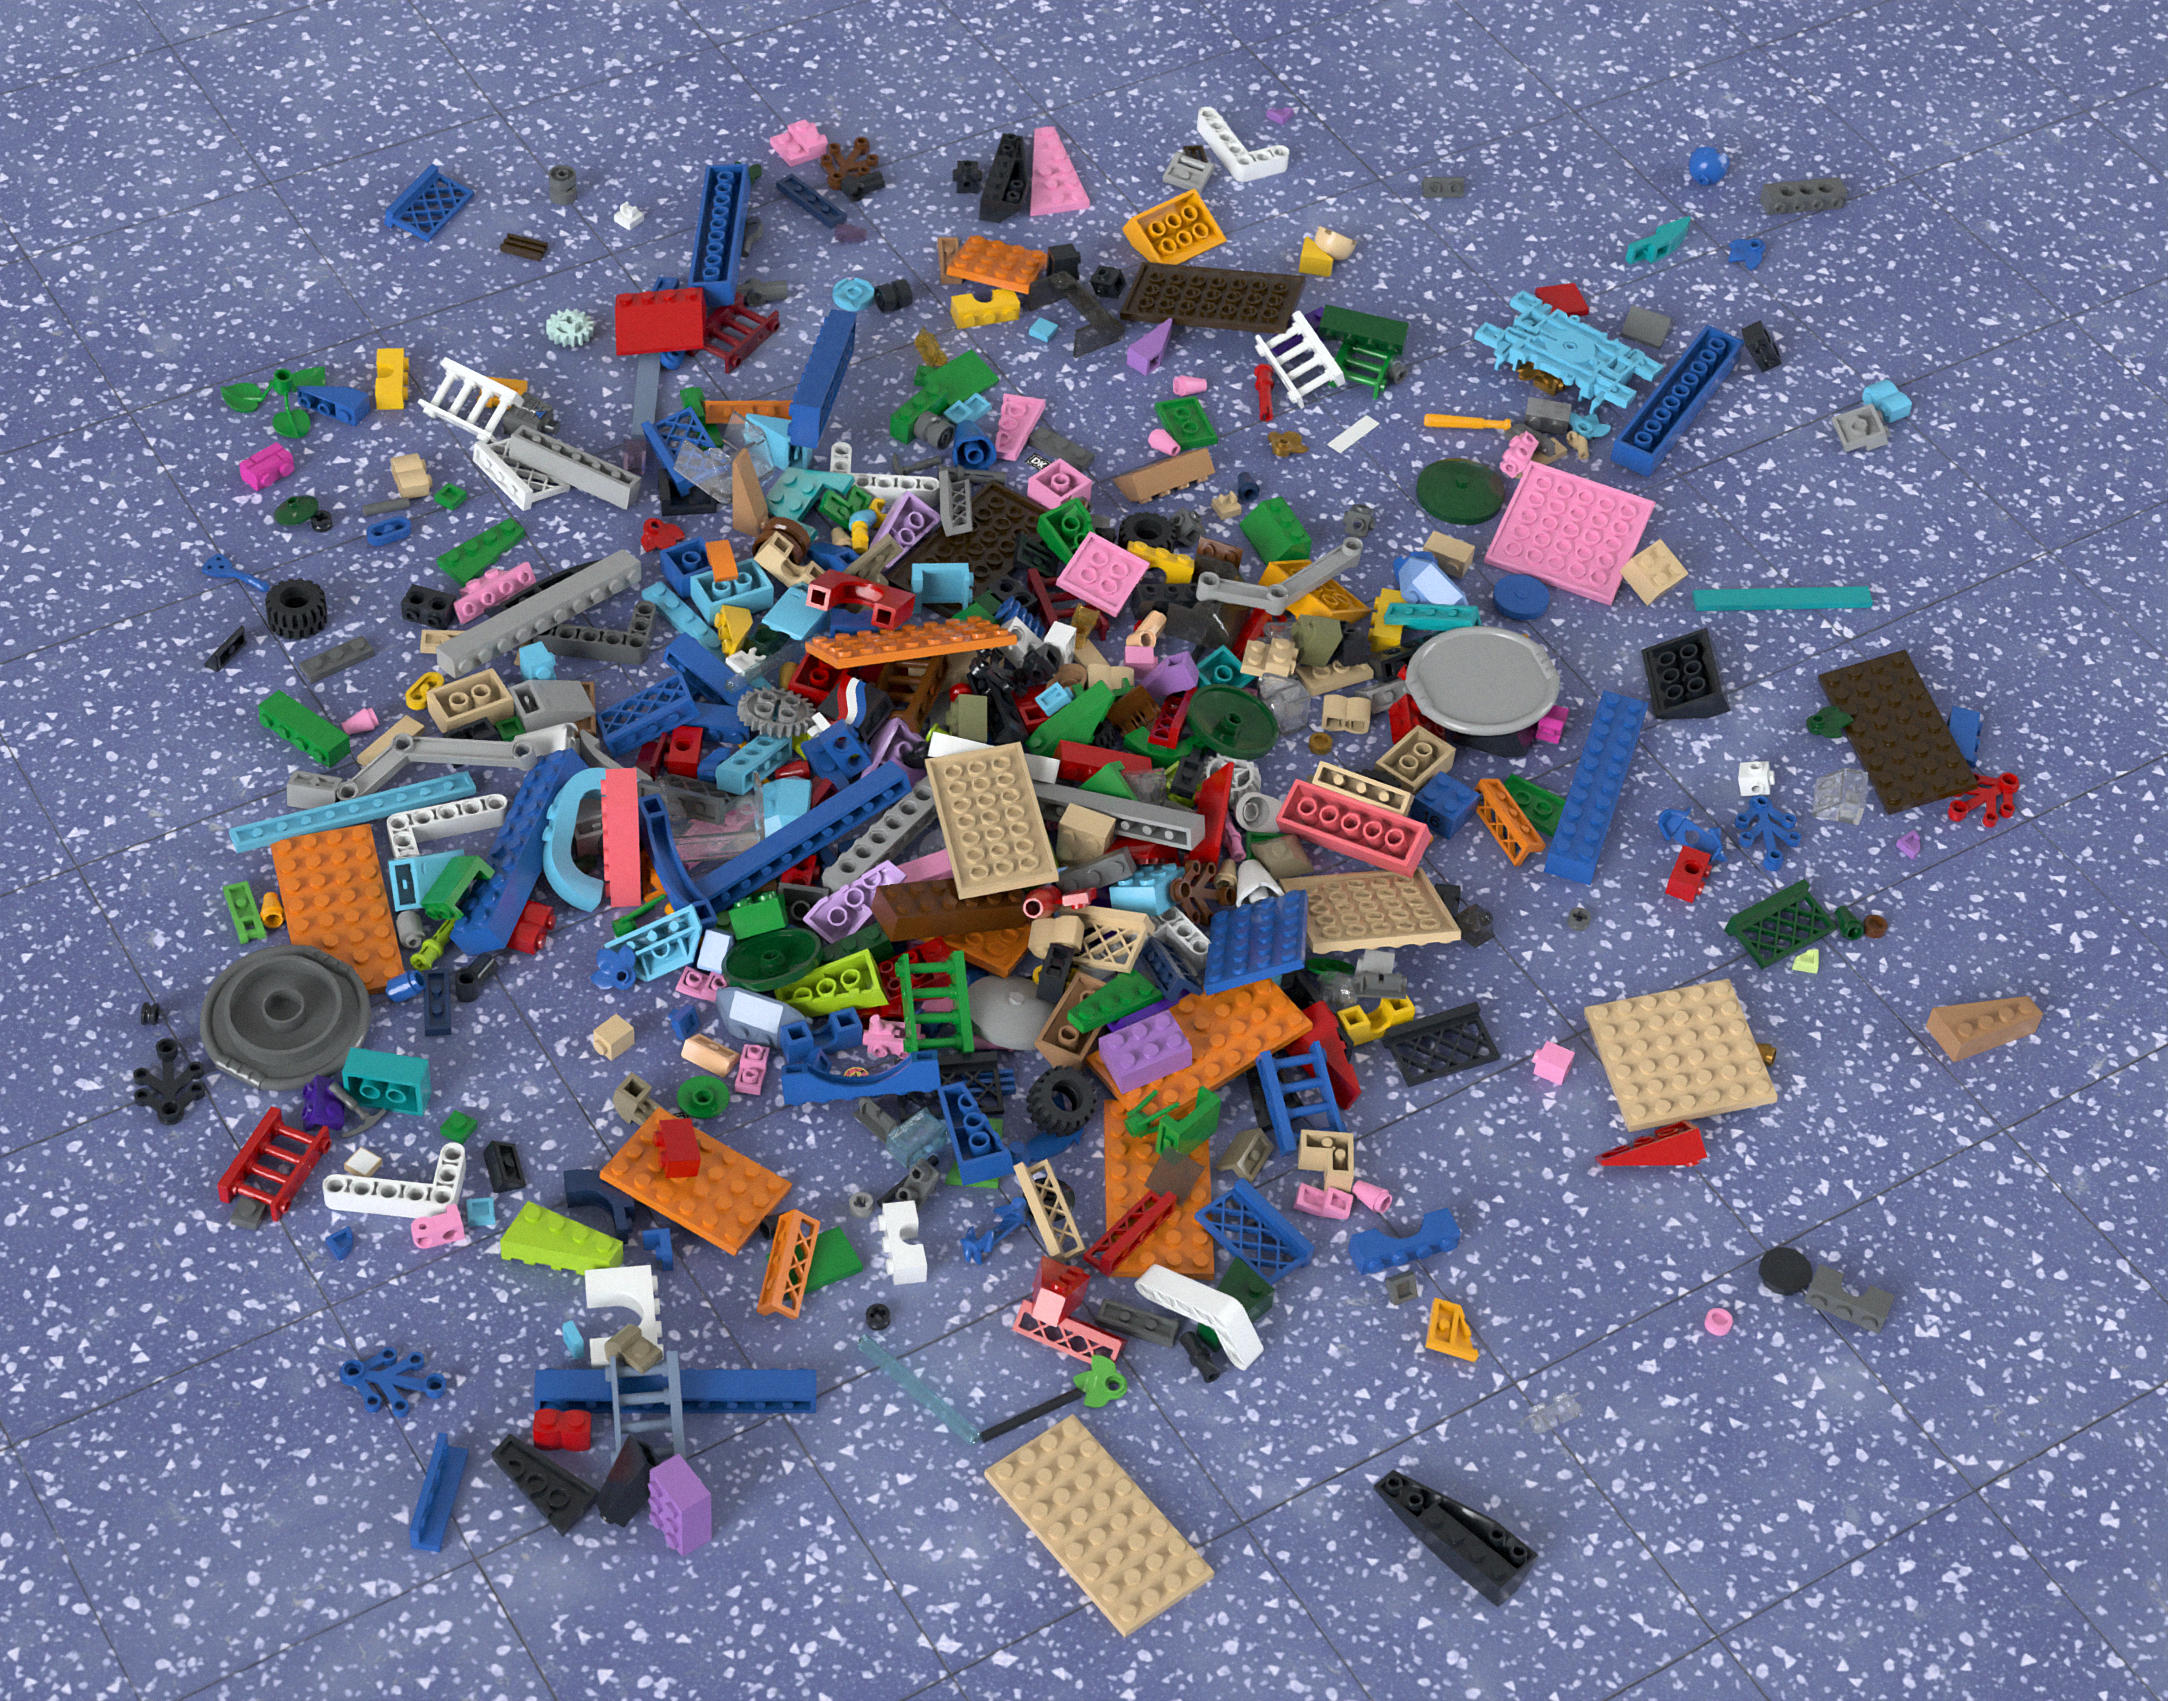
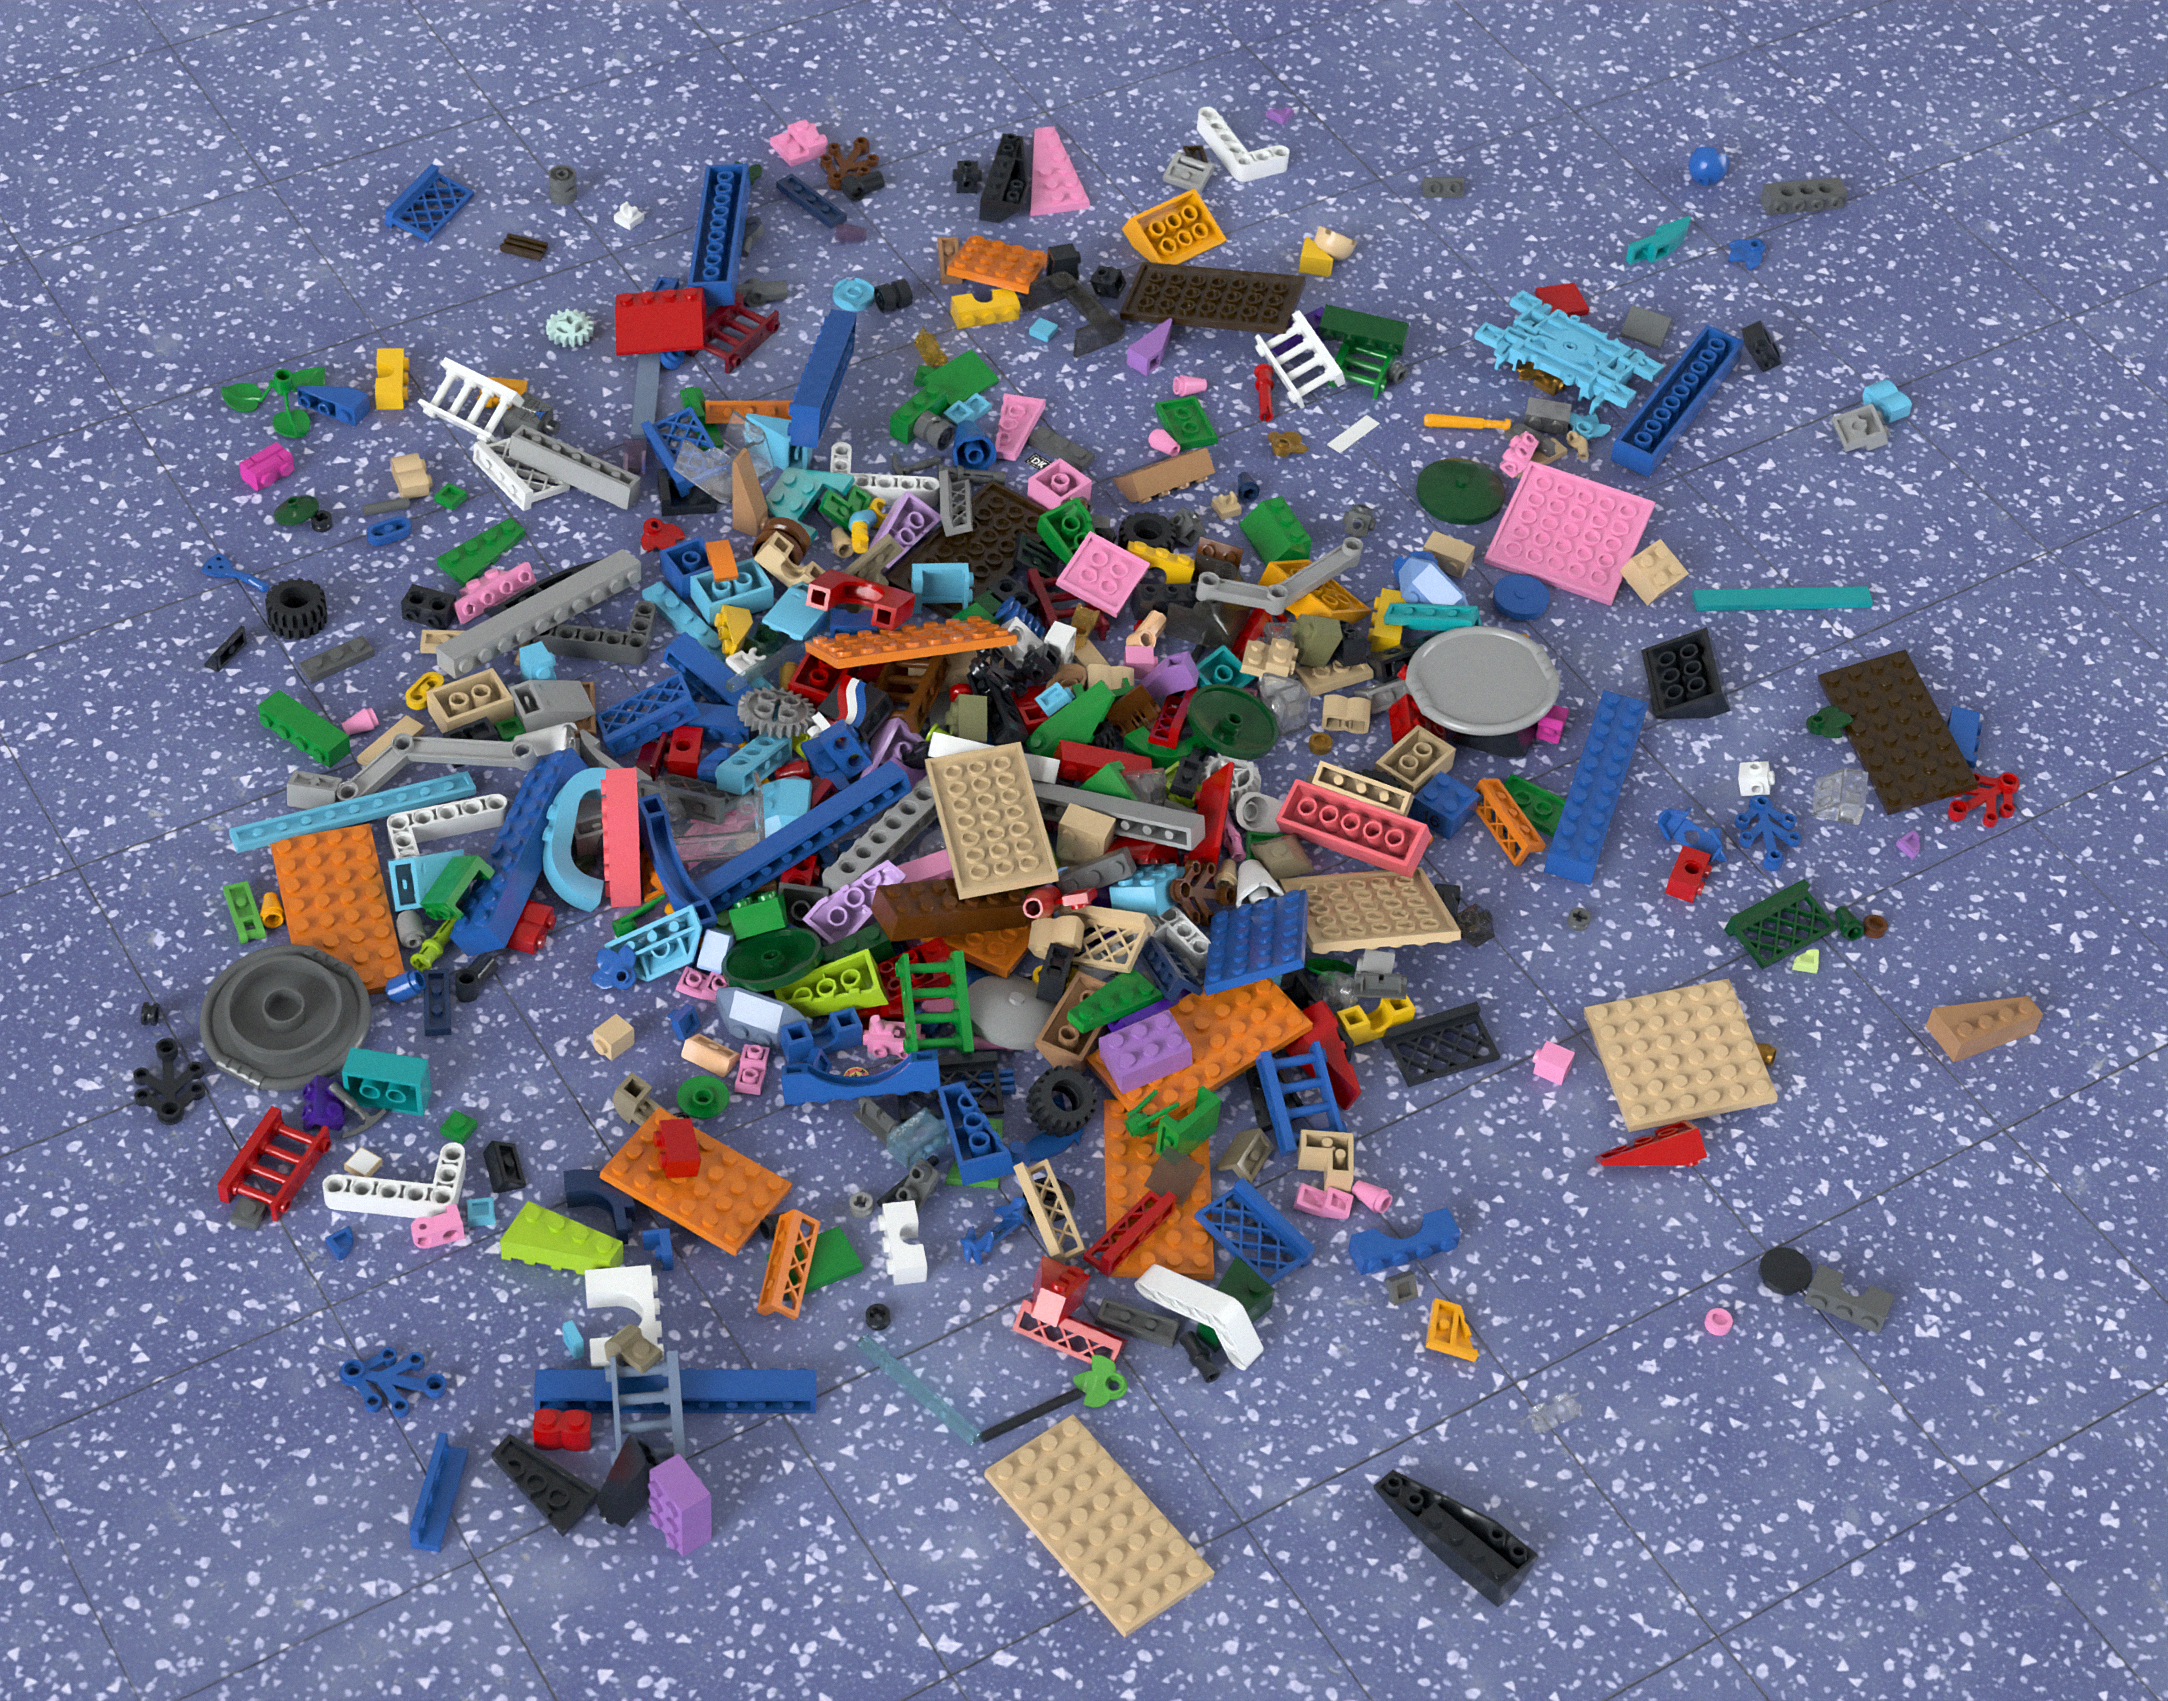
(831, 556): blue slope -> none

